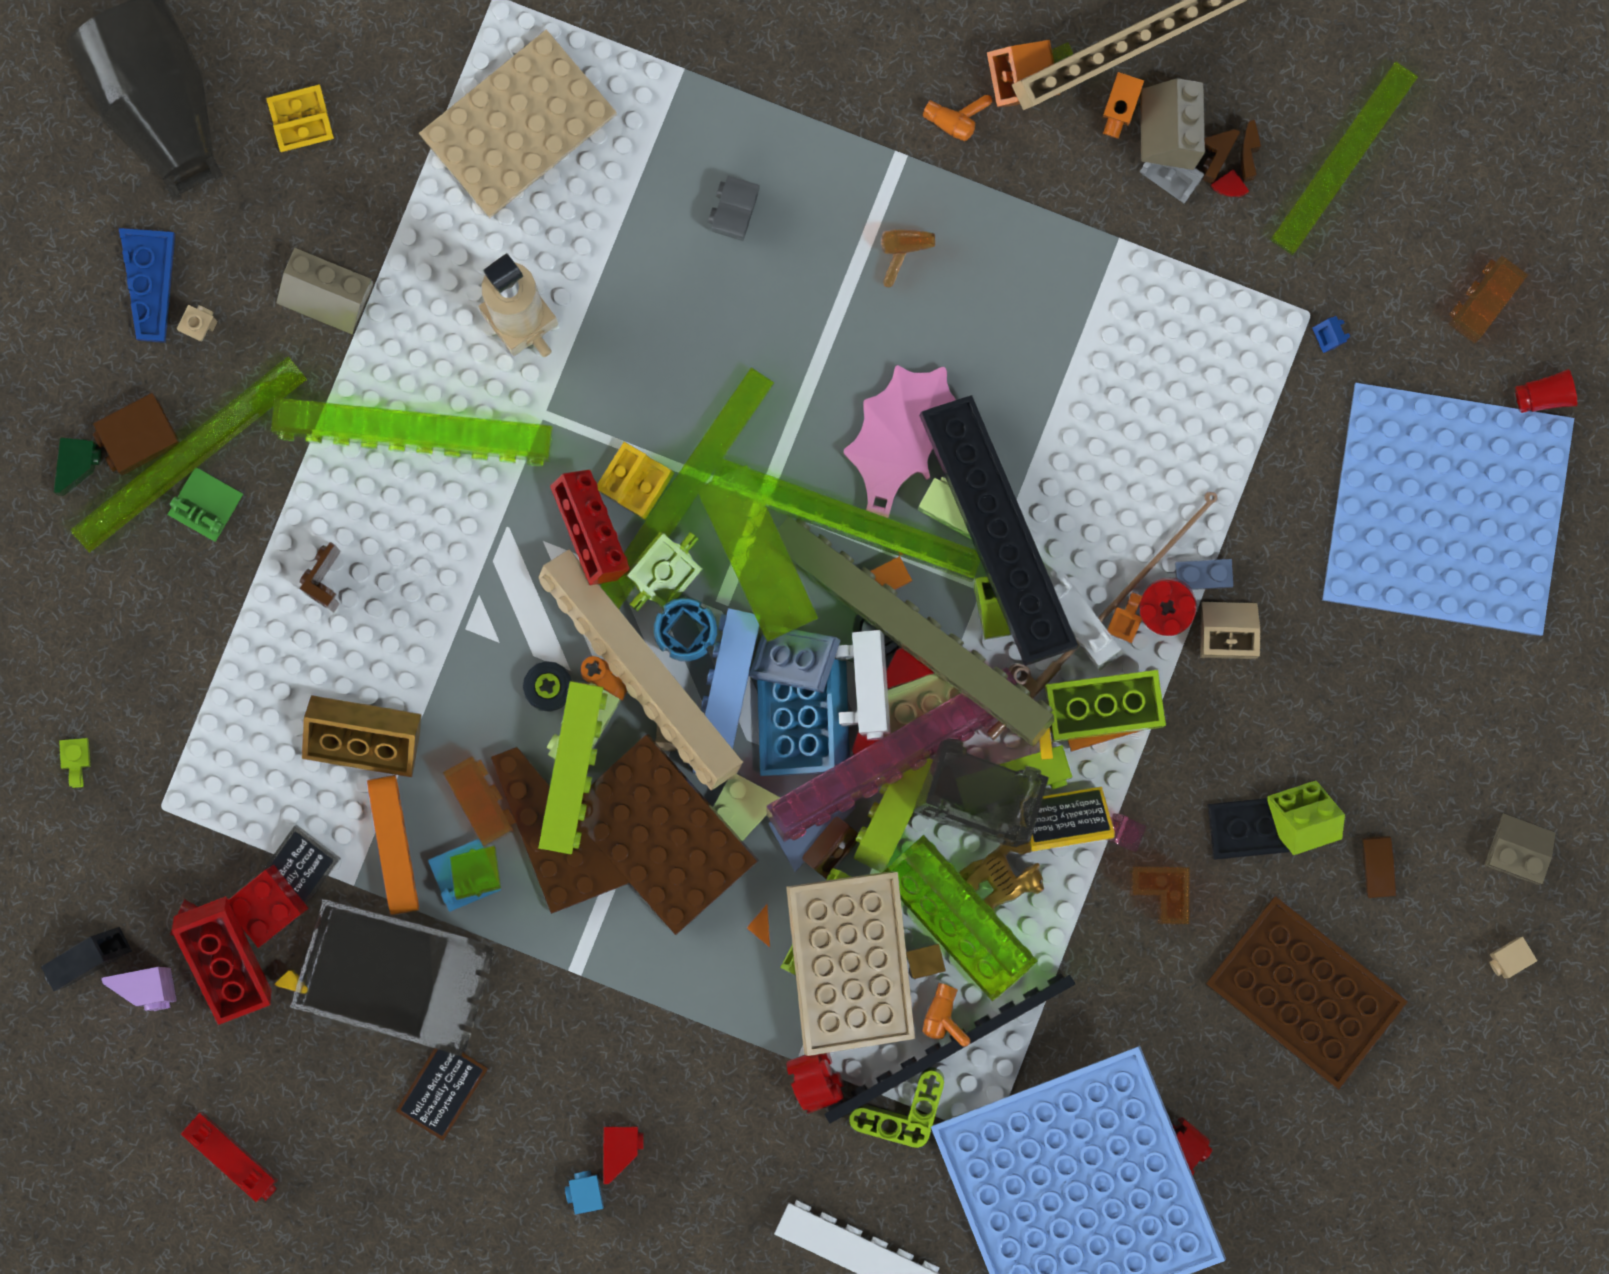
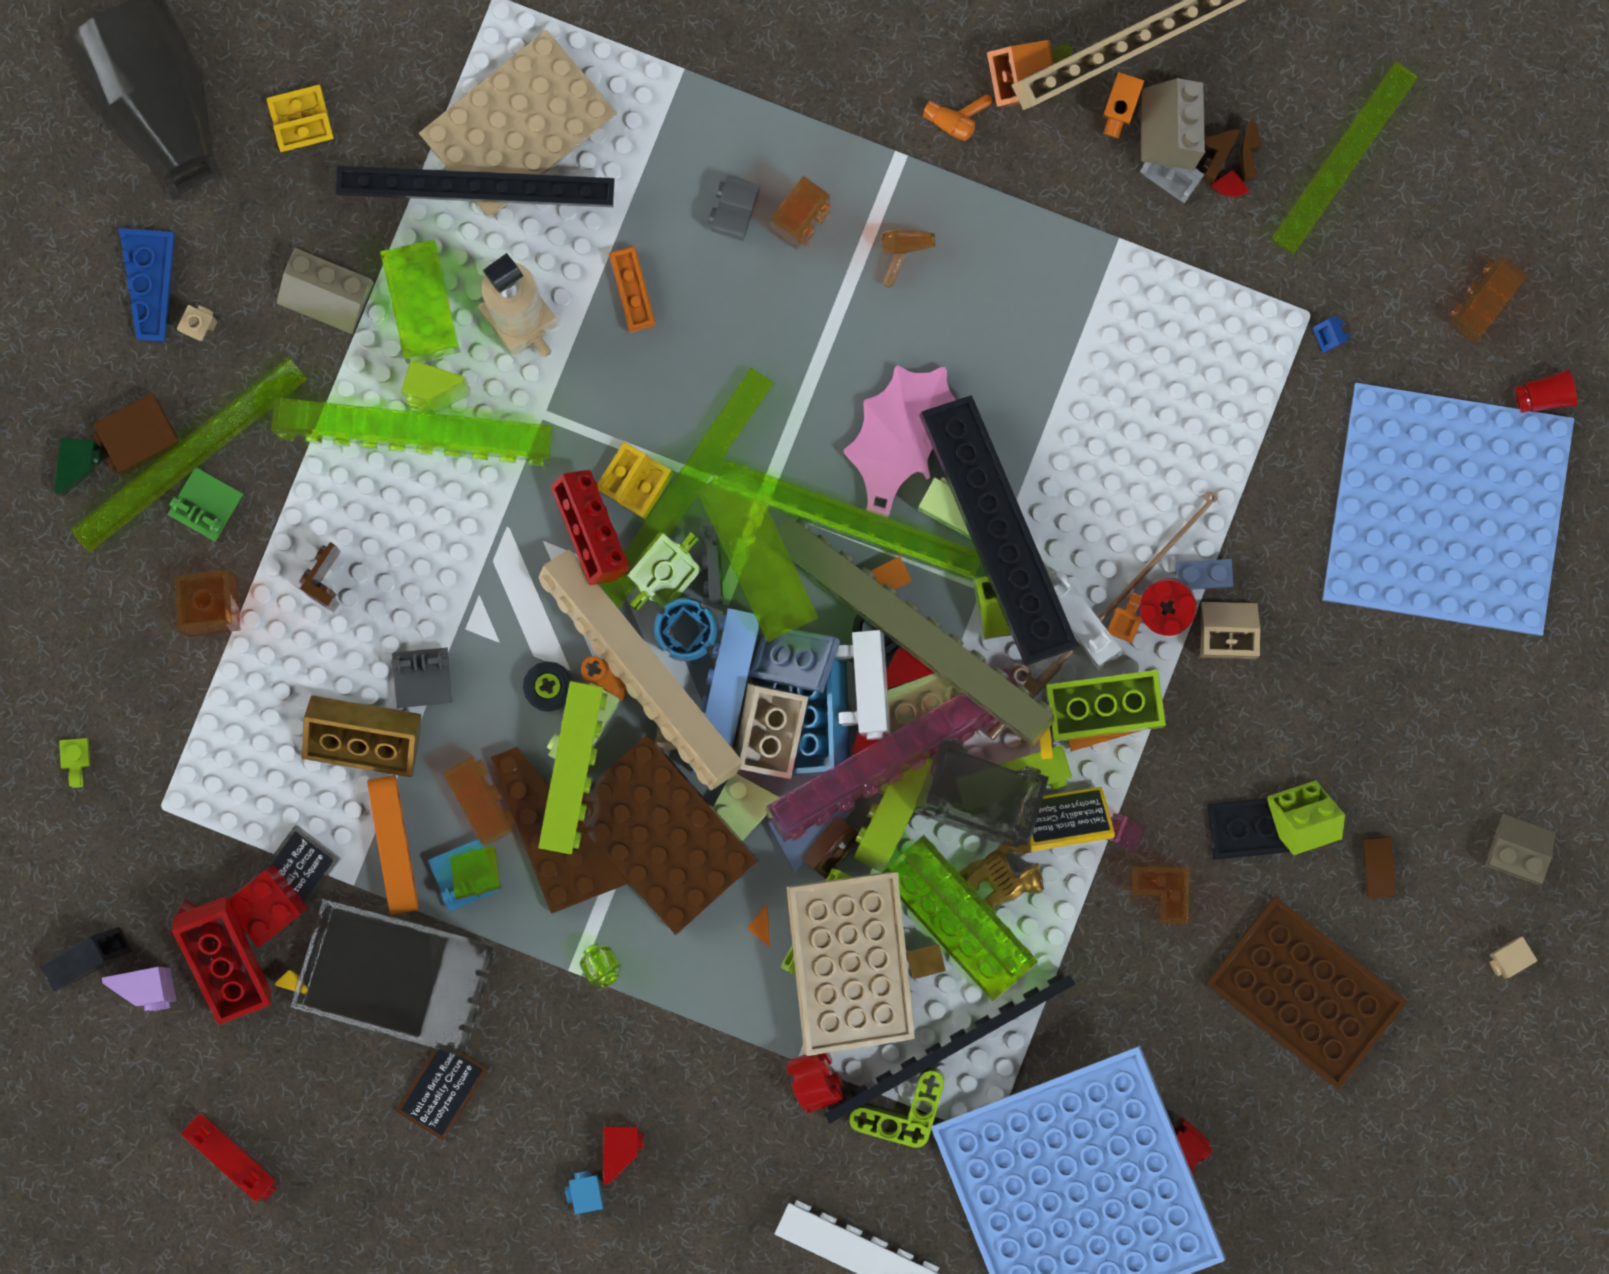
(207, 603): none -> clear orange brick
(420, 301): none -> clear neon green brick
(422, 677): none -> dark grey hinge
(432, 388): none -> lime slope
(475, 186): none -> black plate
(600, 965): none -> clear neon green head
(632, 289): none -> orange tile
(712, 562): none -> dark grey hinge
(769, 730): none -> tan slope
(800, 213): none -> clear orange brick
(939, 1014): orange piece -> none

